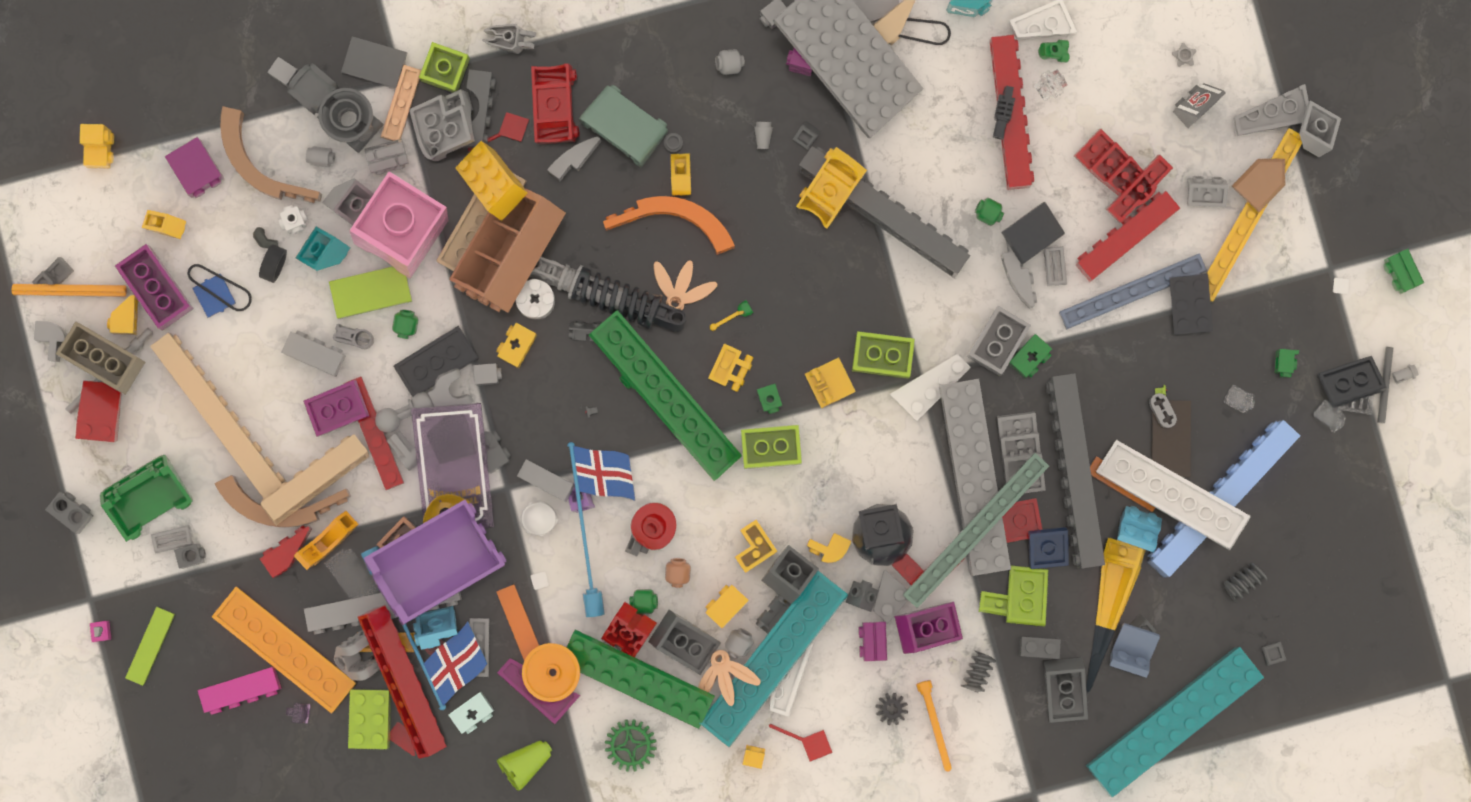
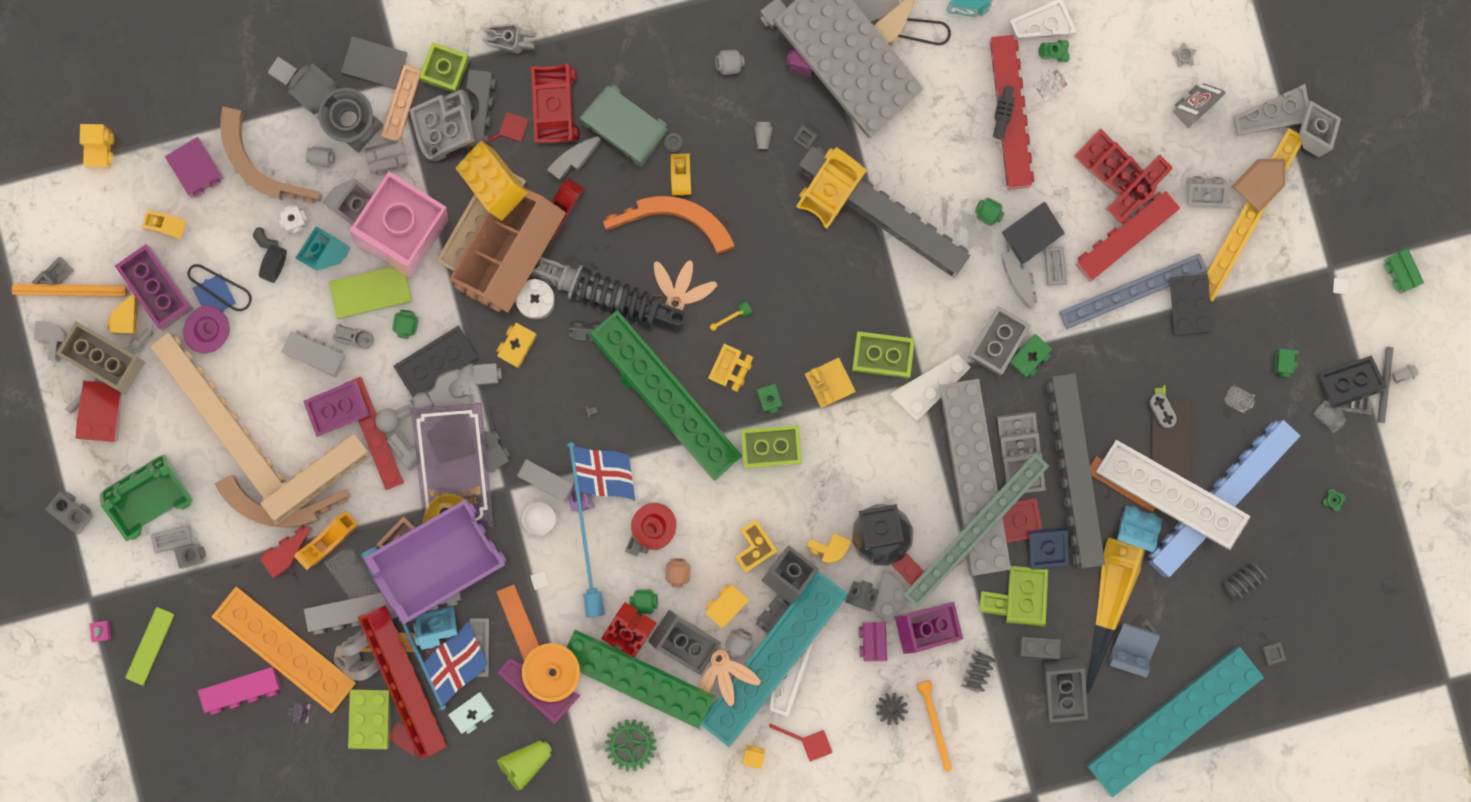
(206, 329): none -> magenta hat
(567, 198): none -> red slope
(1339, 500): none -> green plate

